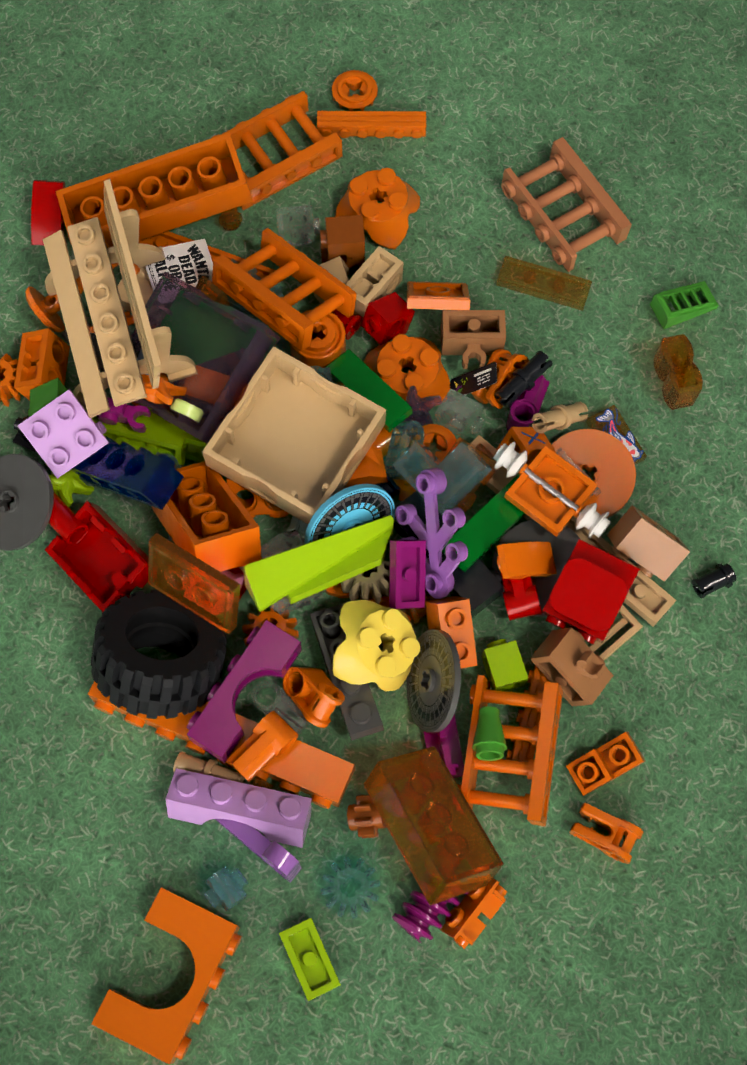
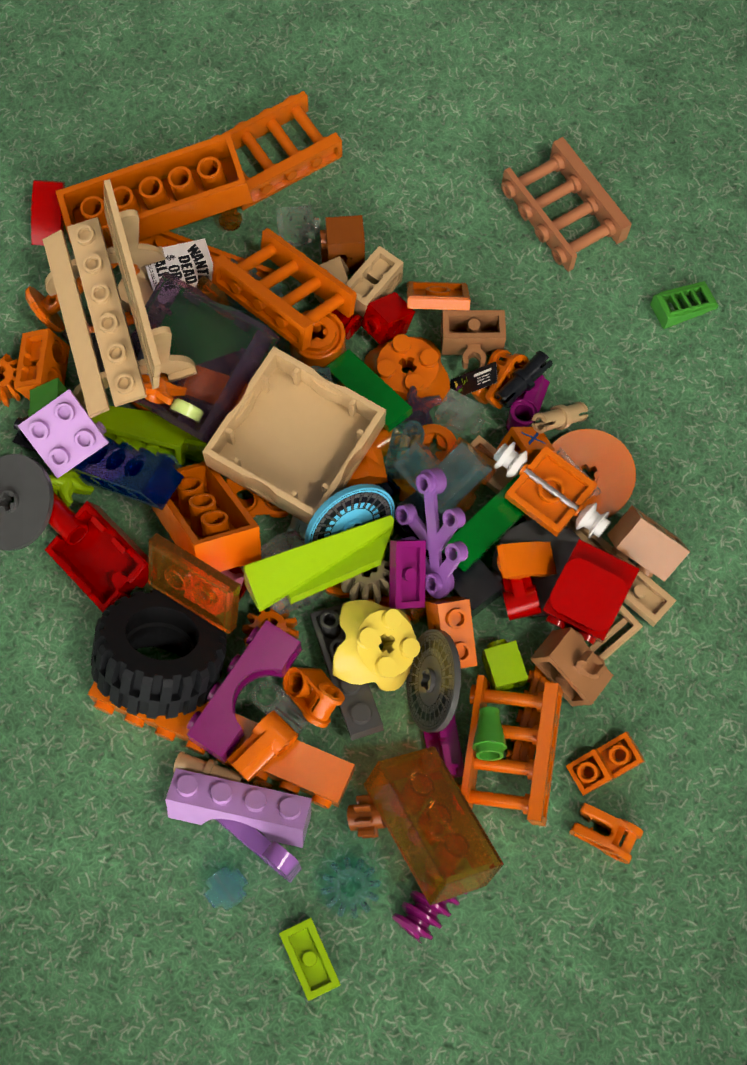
(125, 414): magenta plate -> none
(166, 1030): orange arch -> none
(354, 80): orange gear -> none
(372, 123): orange piece -> none
(386, 220): orange brick -> none
(463, 922): orange hinge -> none
(544, 283): clear orange tile -> none
(614, 424): tile -> none
(679, 374): clear orange brick -> none
(714, 580): black pin -> none

